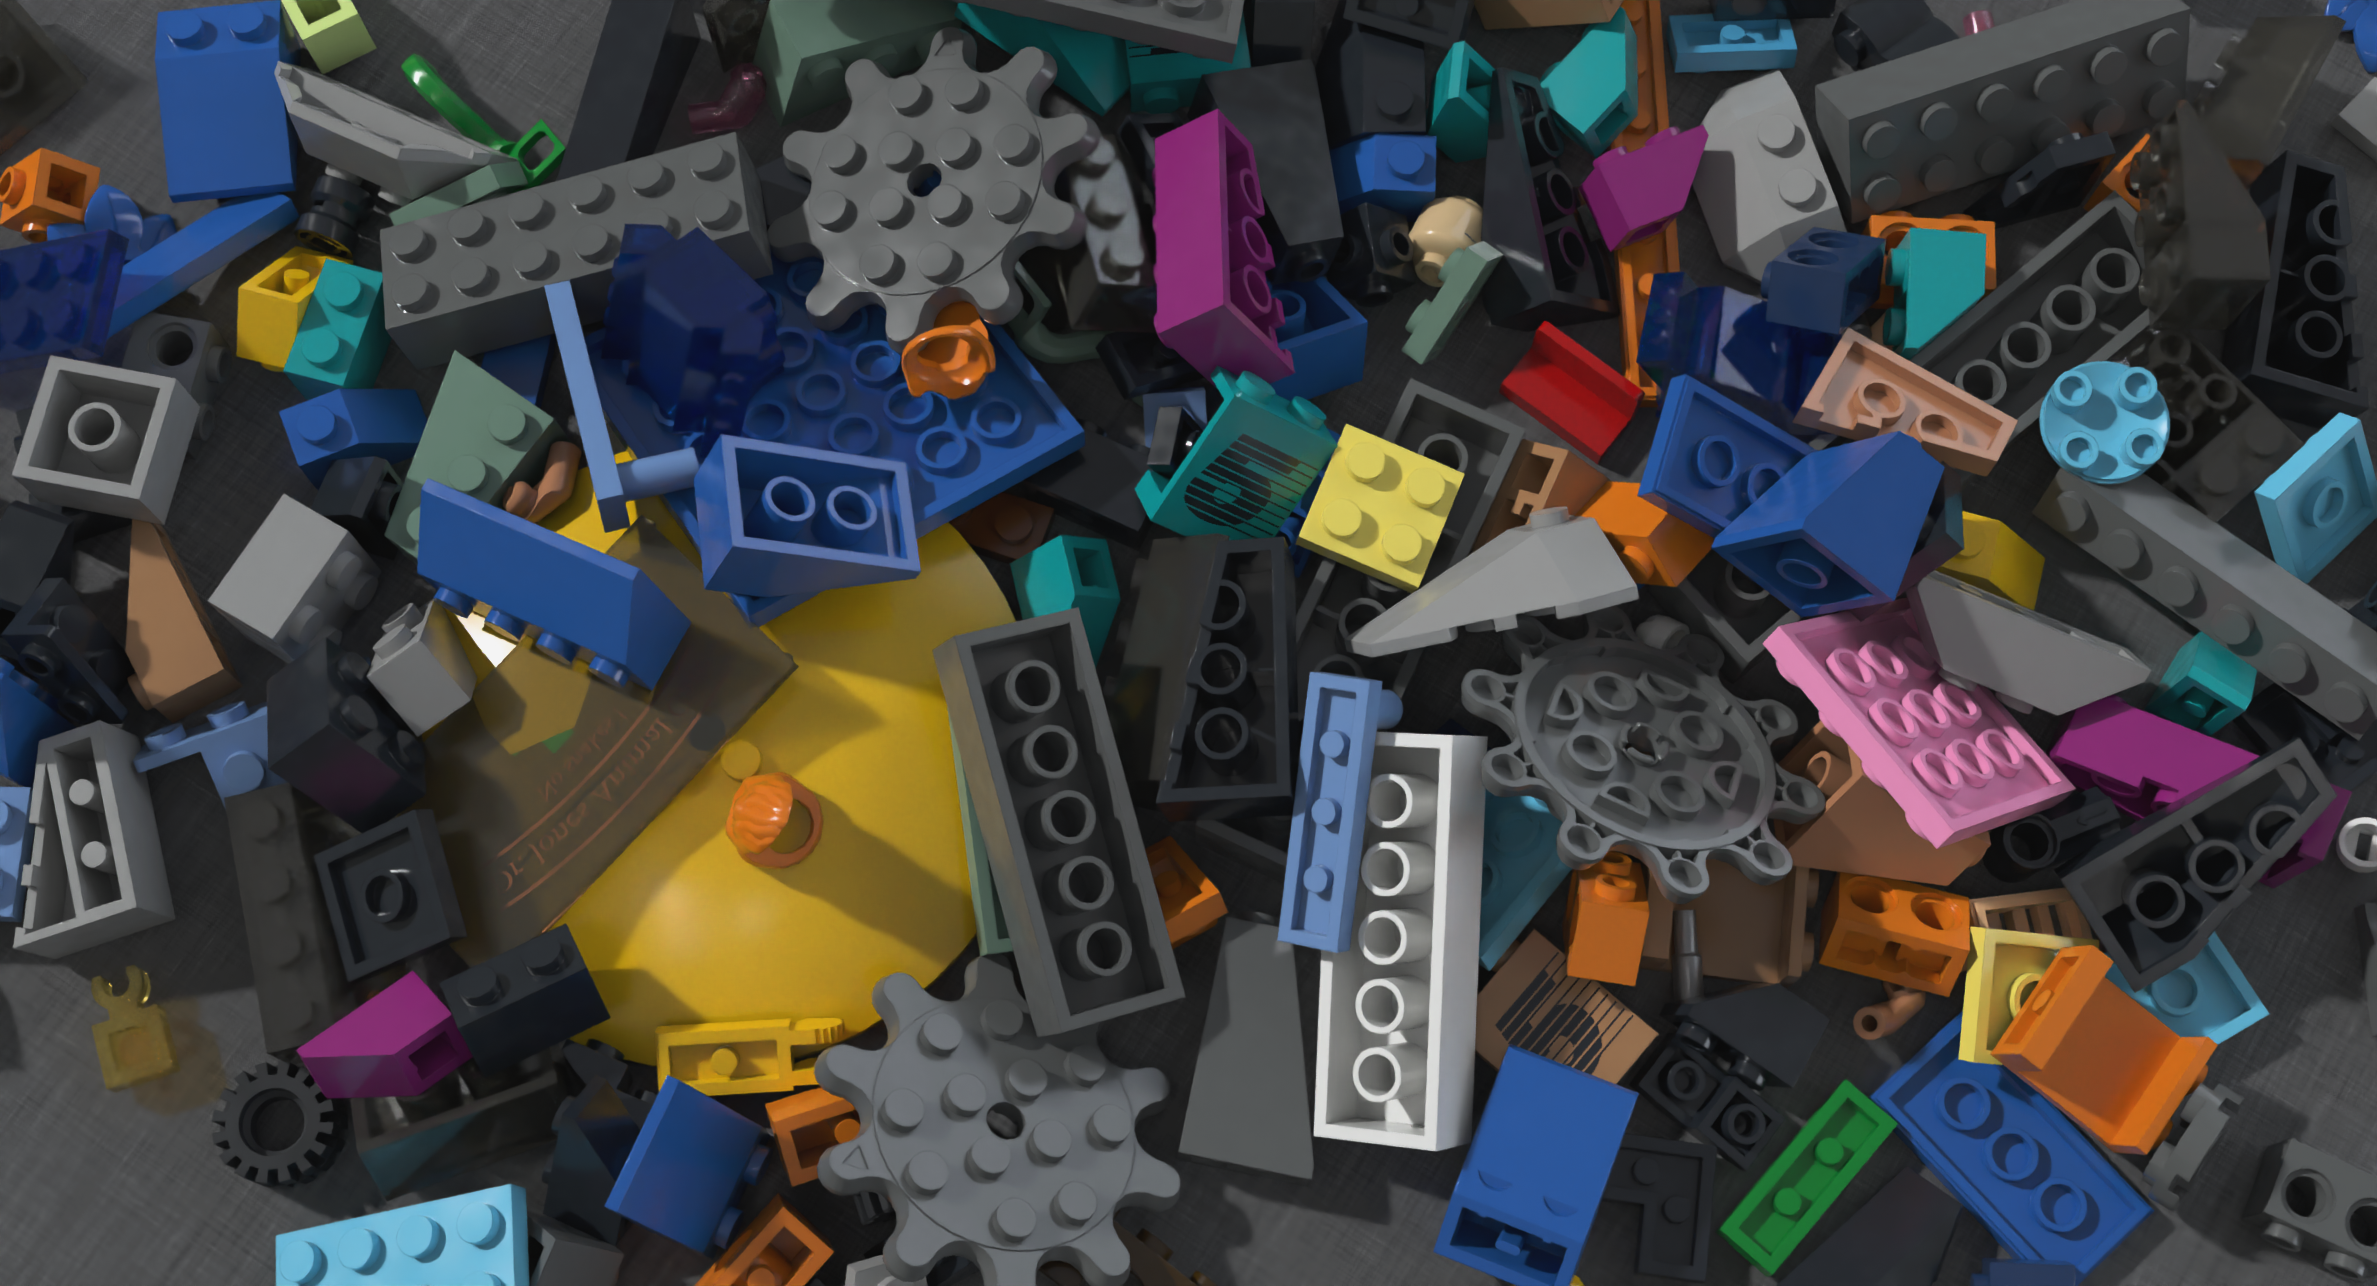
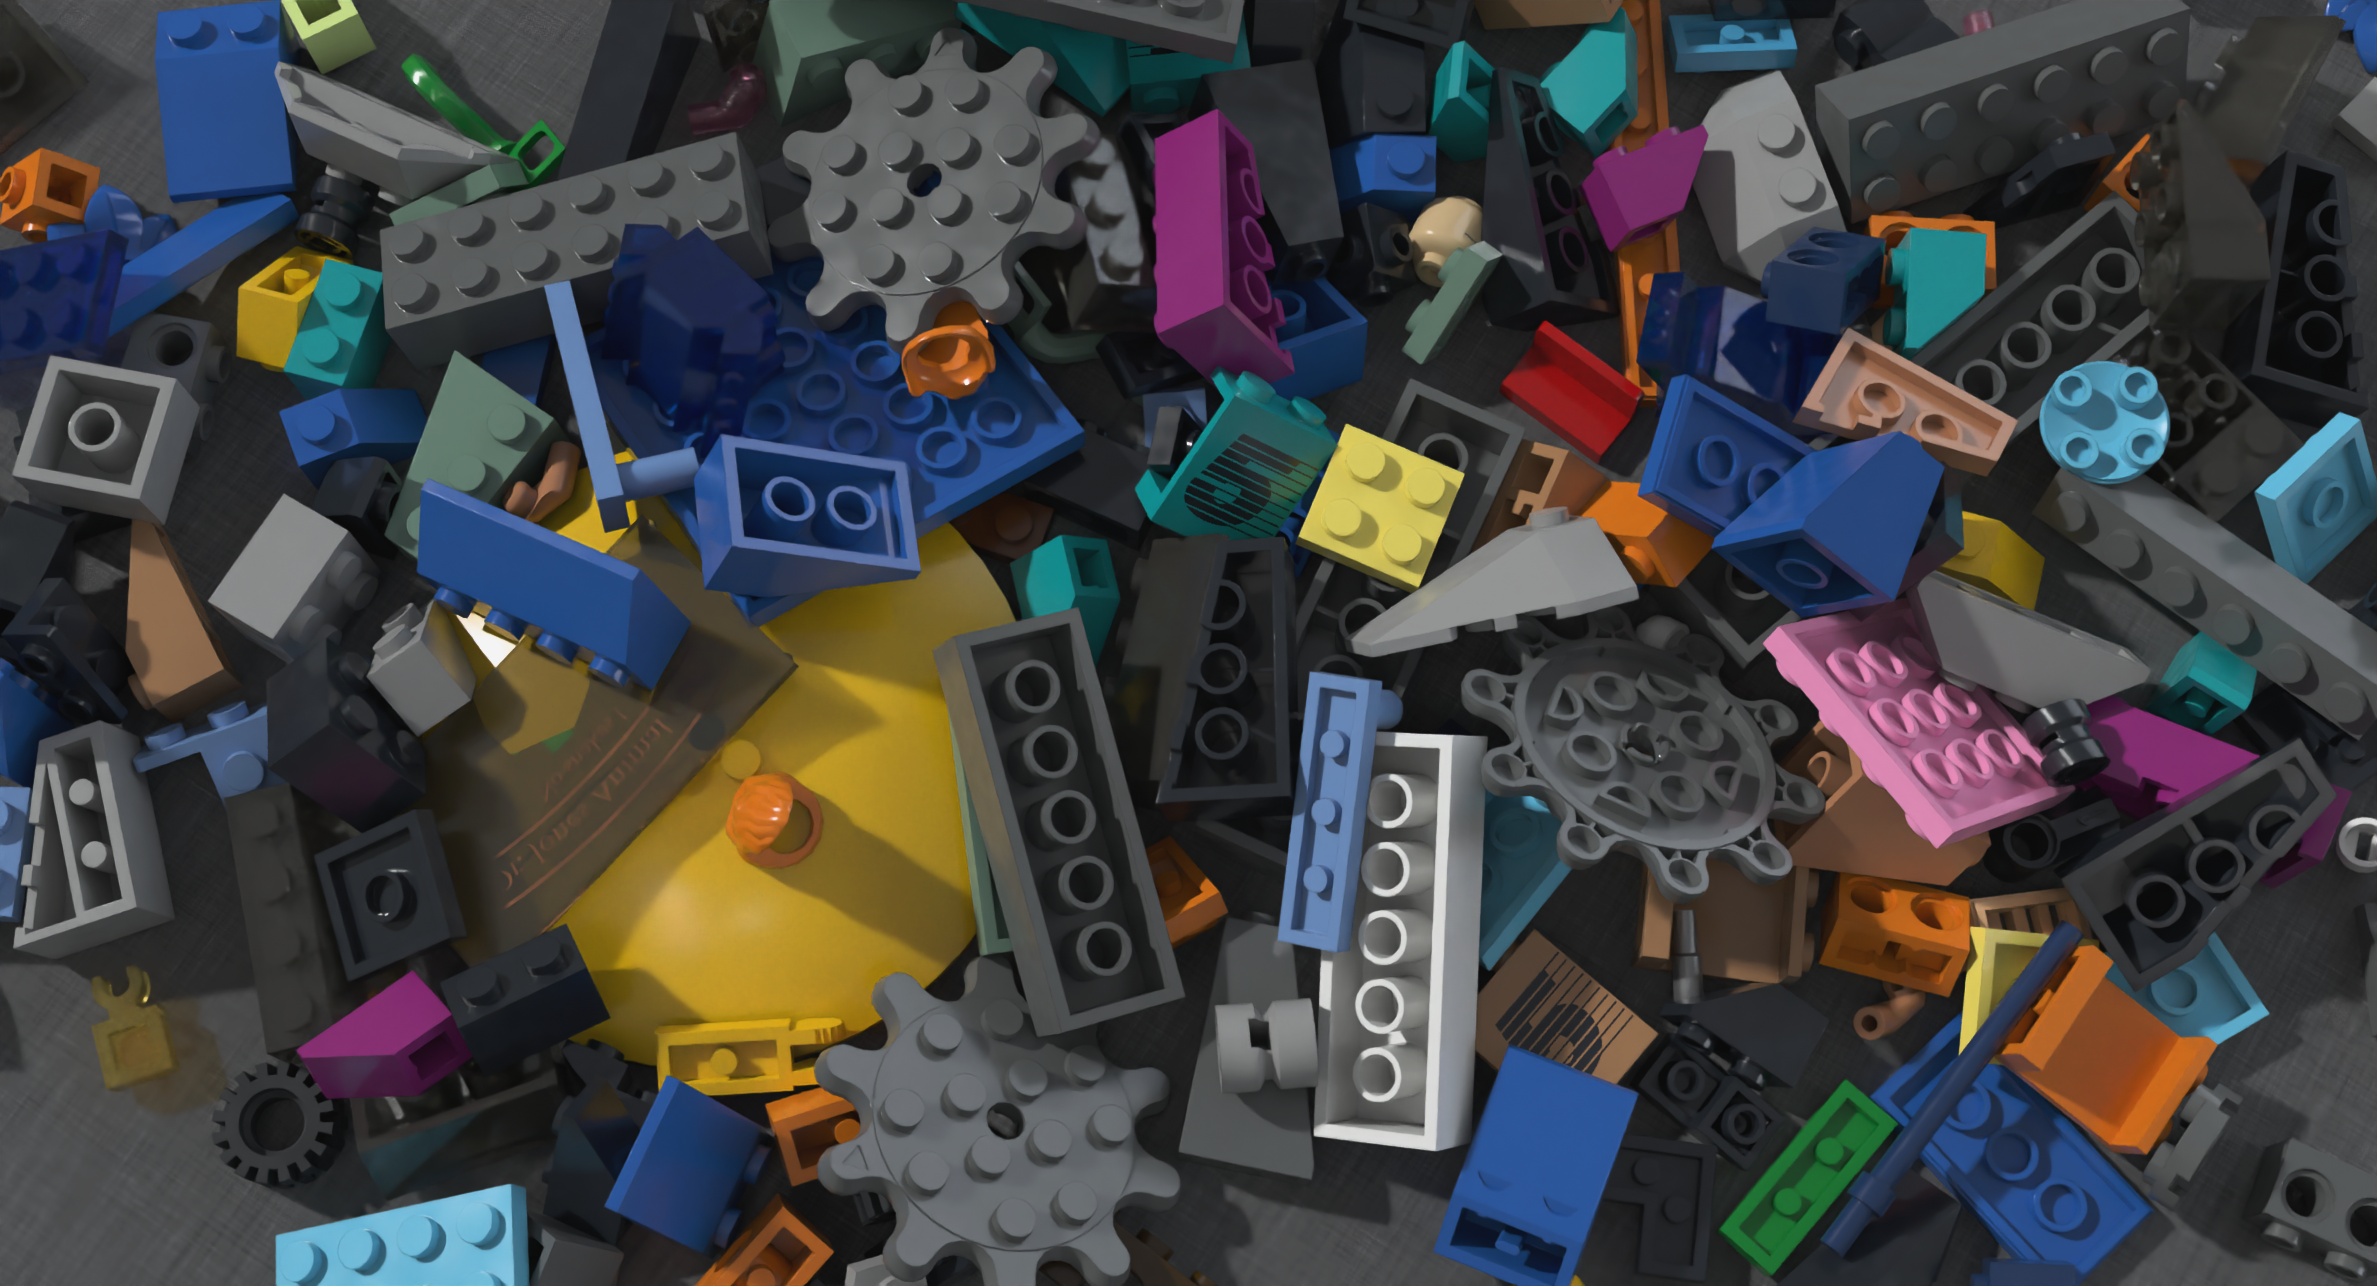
(1291, 1046): none -> light grey wheel
(1606, 920): orange brick -> none
(1874, 1192): none -> dark blue bar
(2066, 743): none -> black wheel

